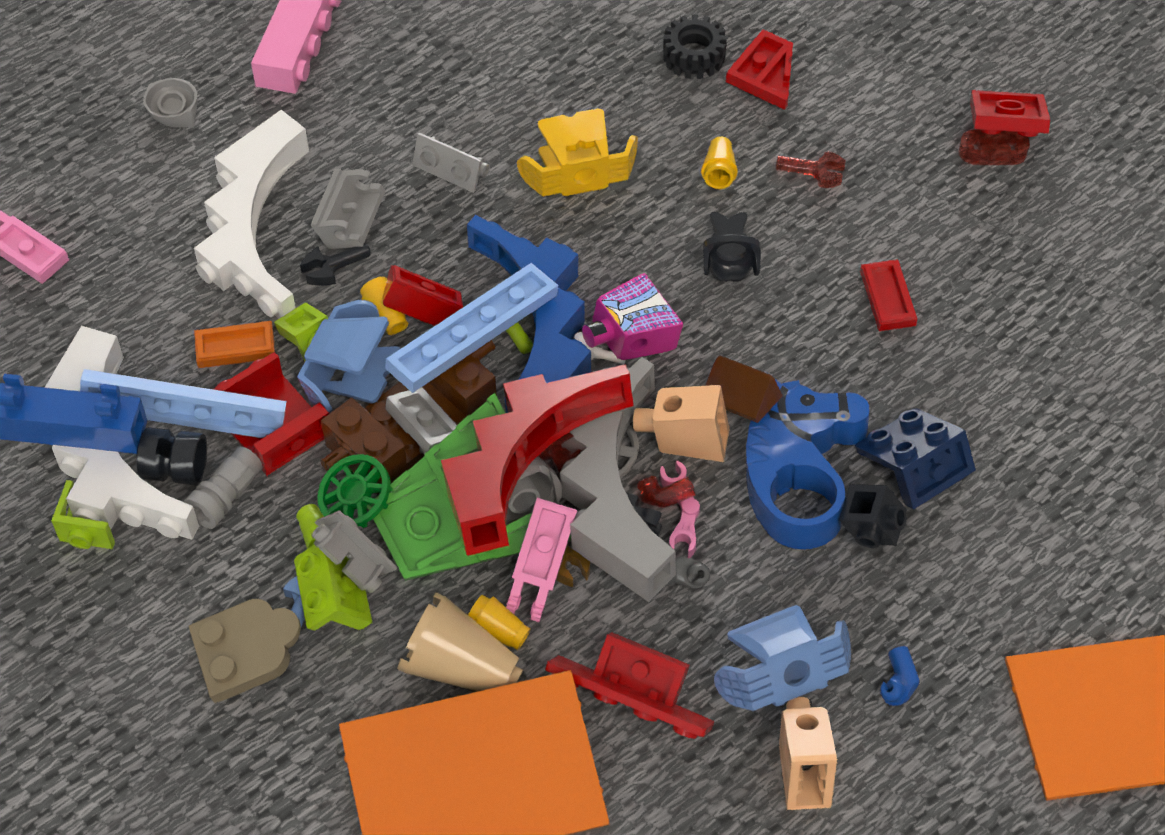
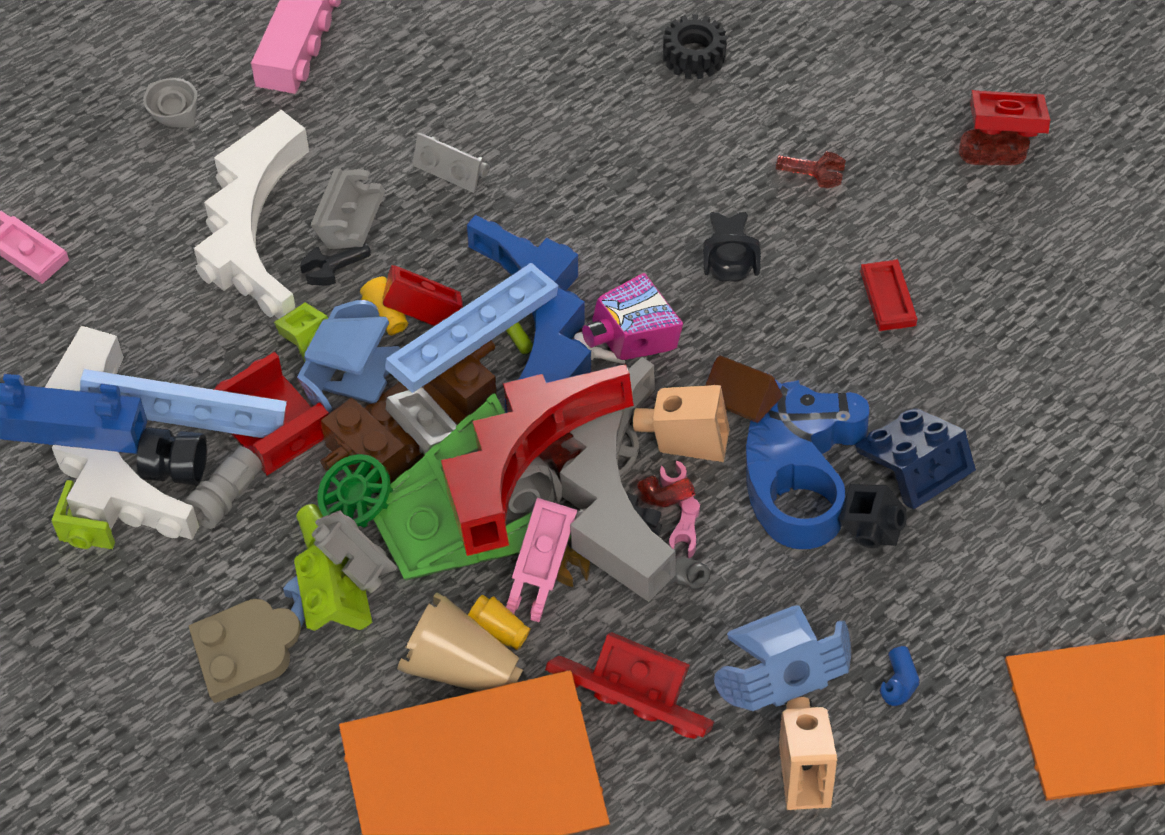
(234, 344): orange tile -> none
(576, 156): yellow piece -> none
(719, 164): yellow cone -> none
(764, 69): red wing -> none

